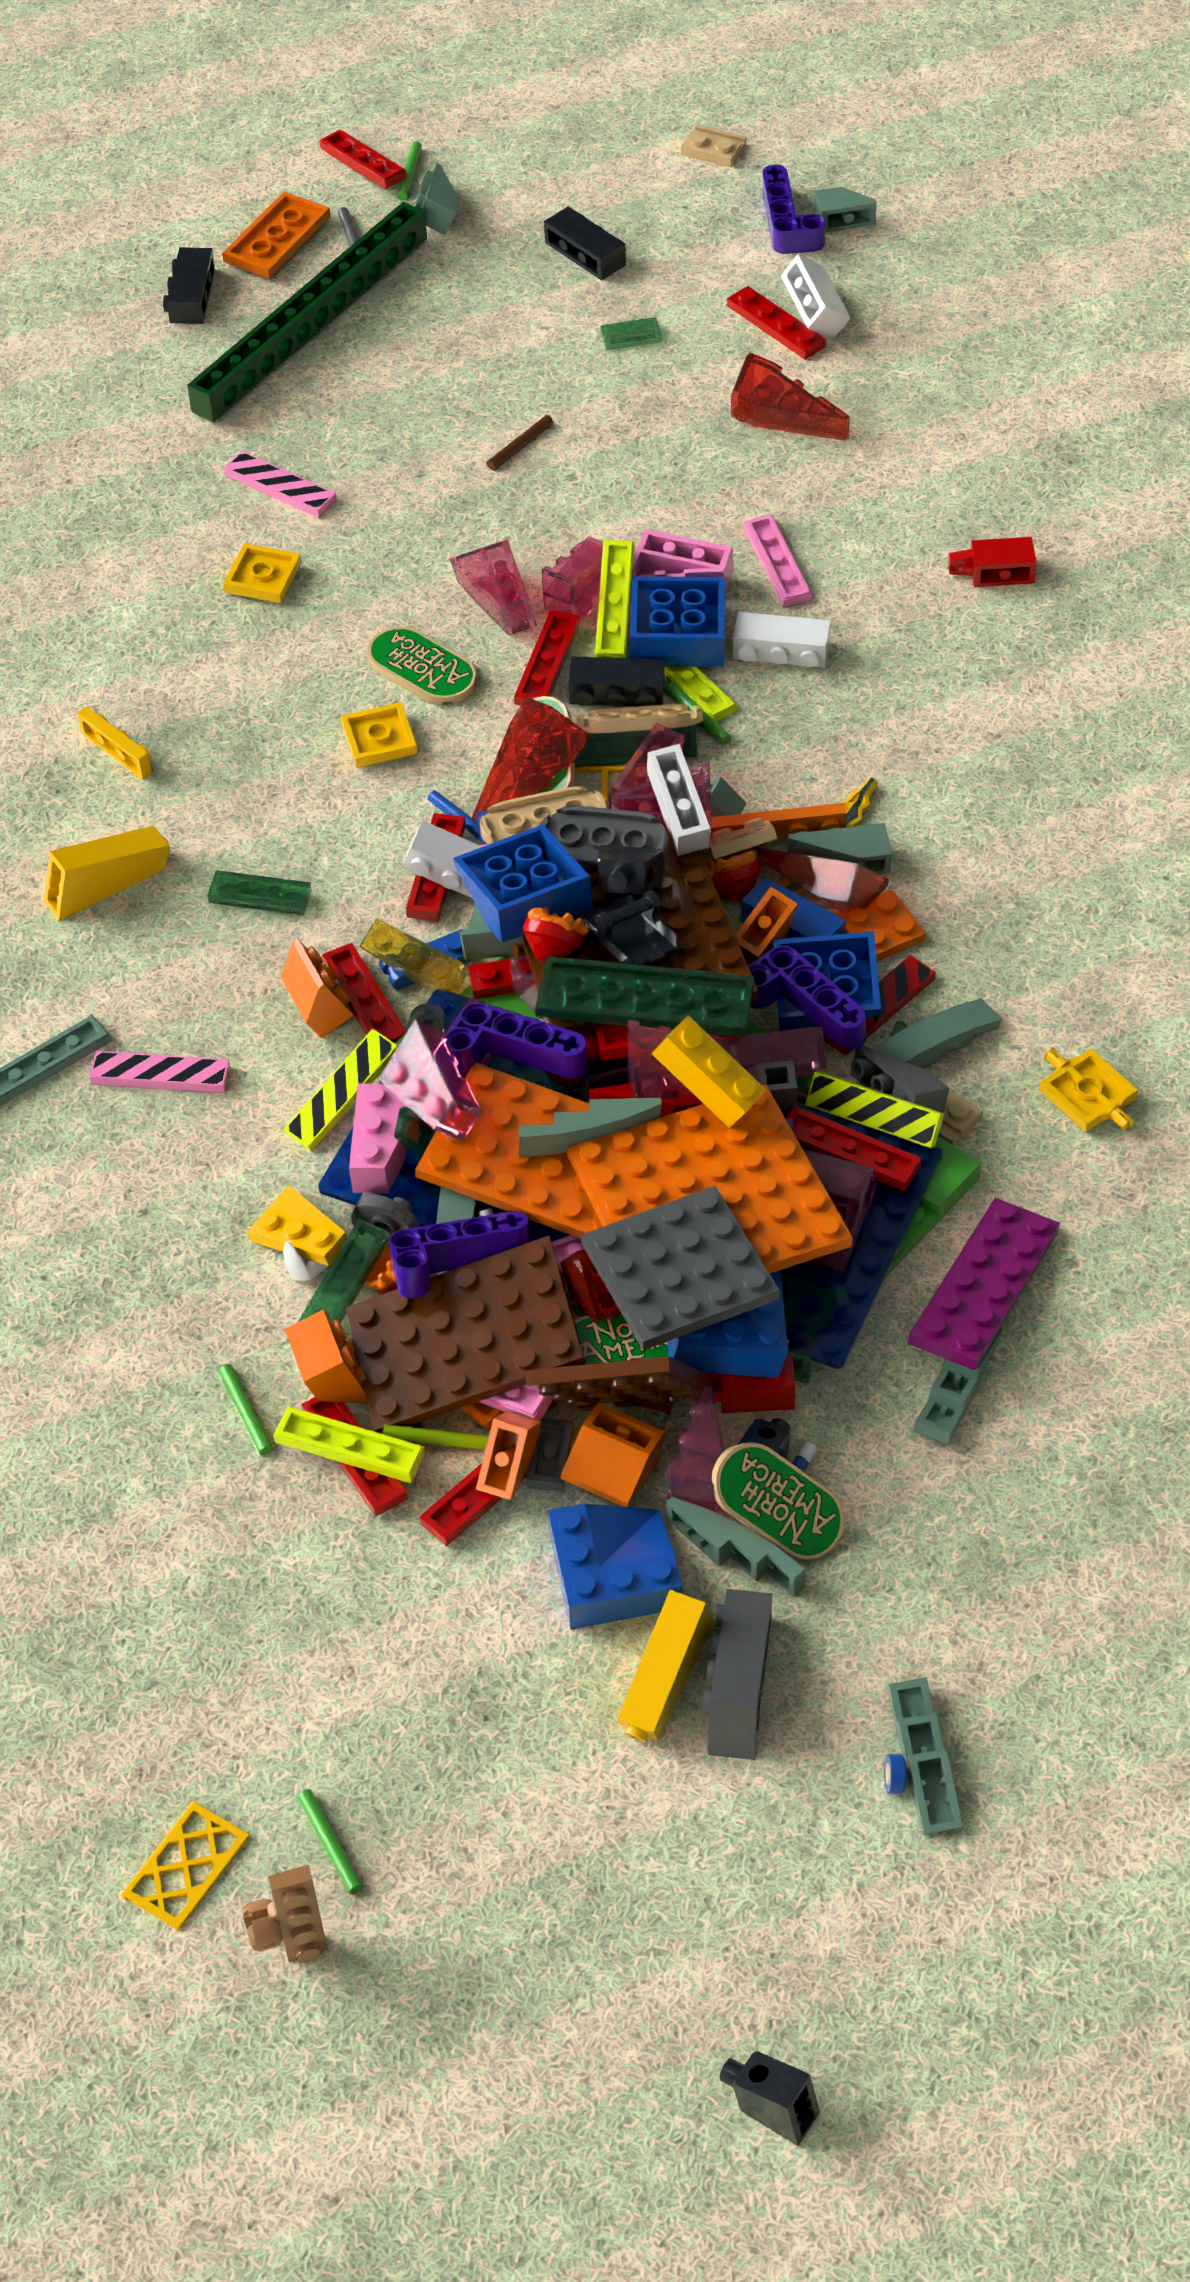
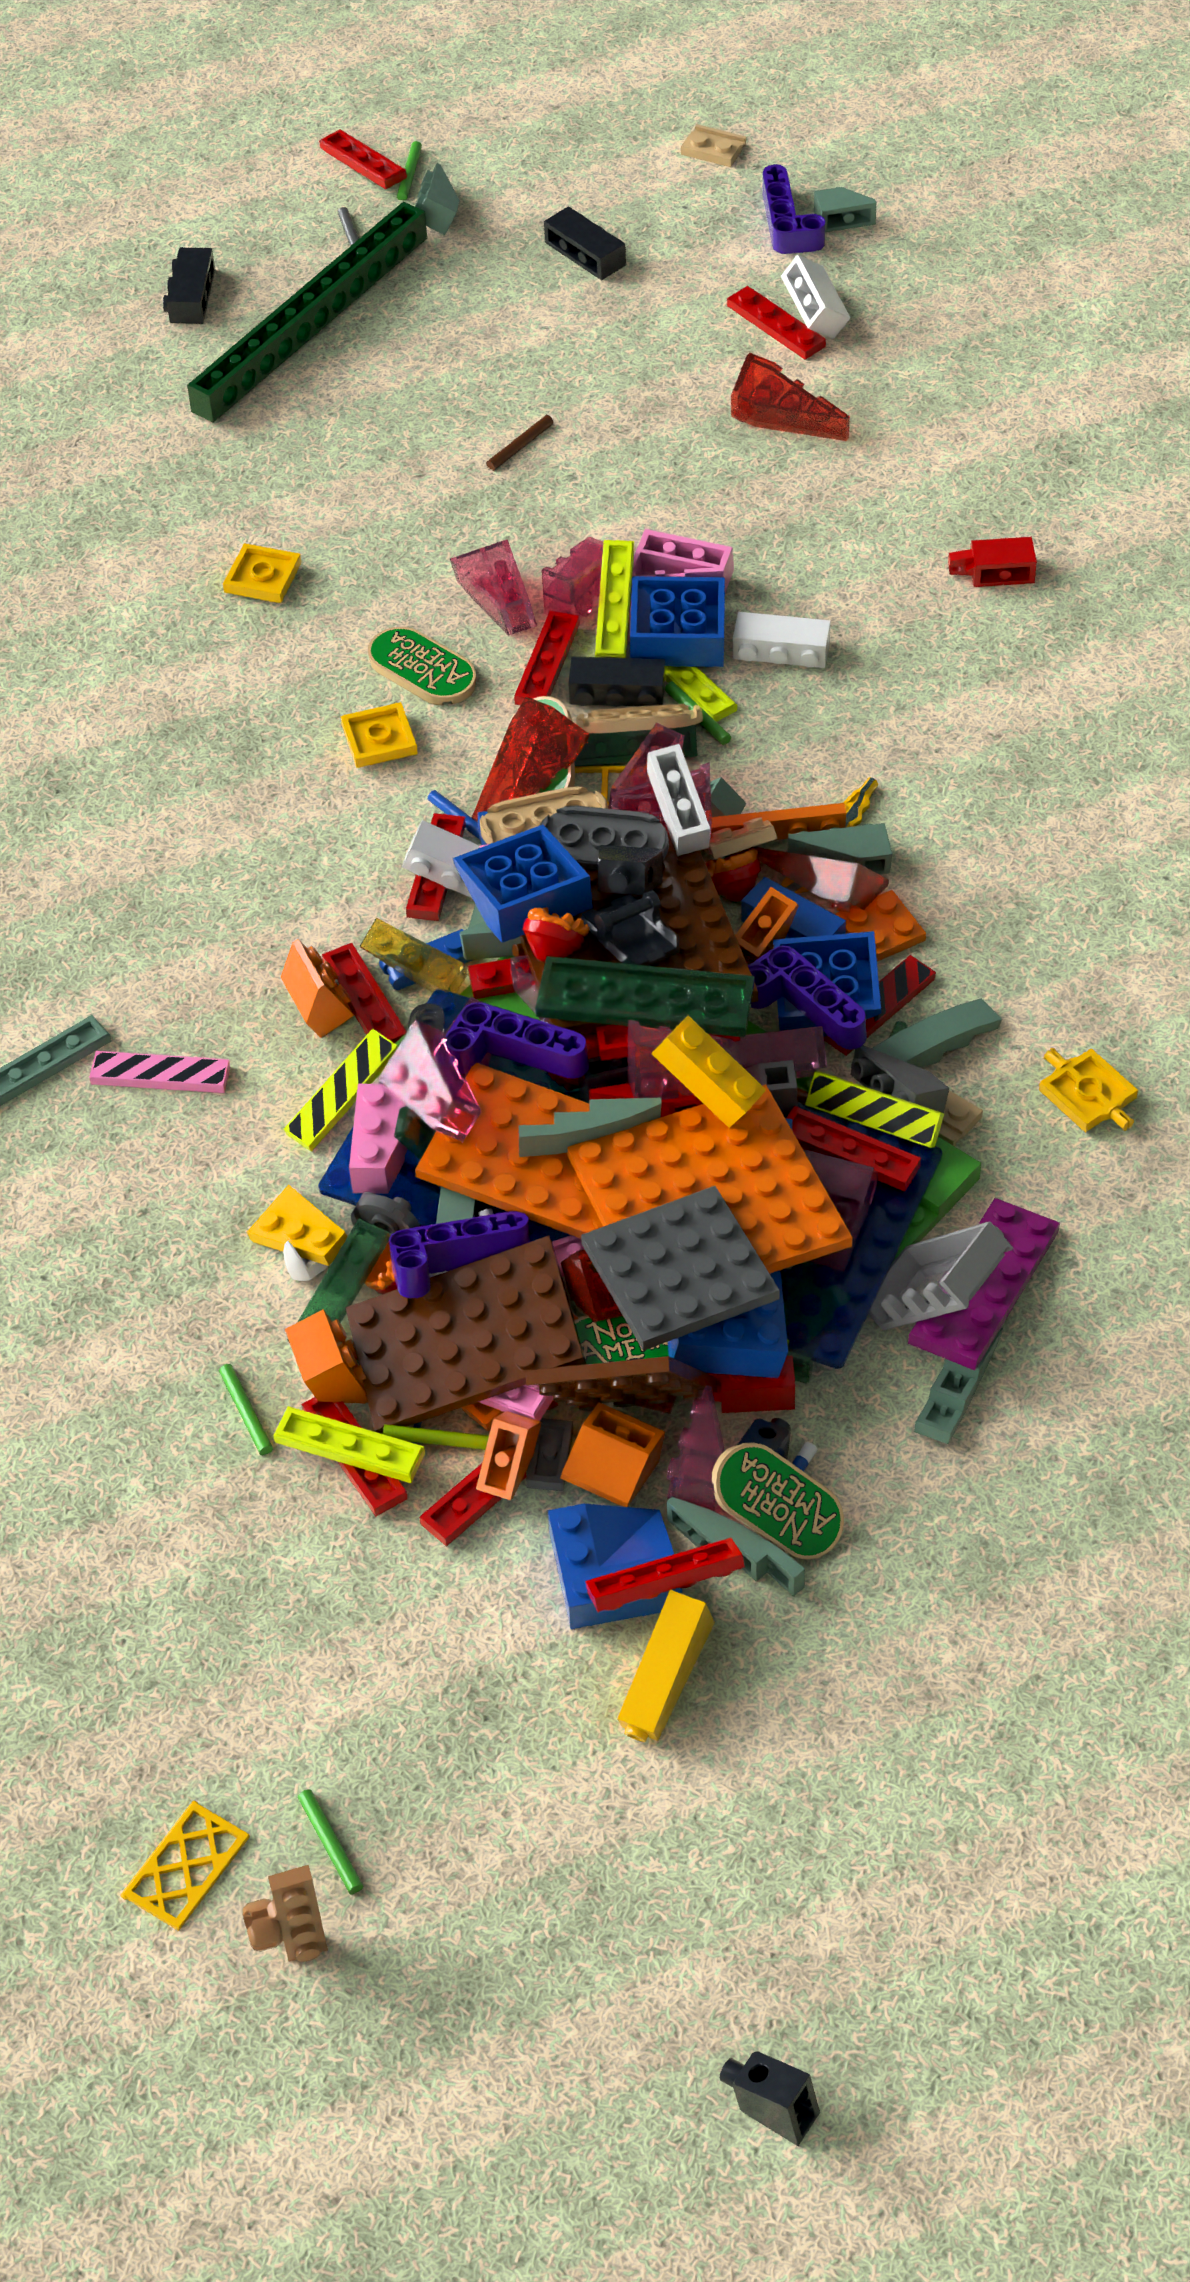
(101, 868): yellow slope -> none
(115, 742): yellow plate -> none
(259, 892): clear green plate -> none
(276, 235): orange plate -> none
(280, 484): bright pink tile -> none
(631, 333): clear green tile -> none
(665, 1574): none -> red plate
(737, 1673): dark grey wedge -> none
(777, 561): bright pink tile -> none
(895, 1773): blue tile -> none
(925, 1756): sand green slope -> none
(938, 1275): none -> light grey window

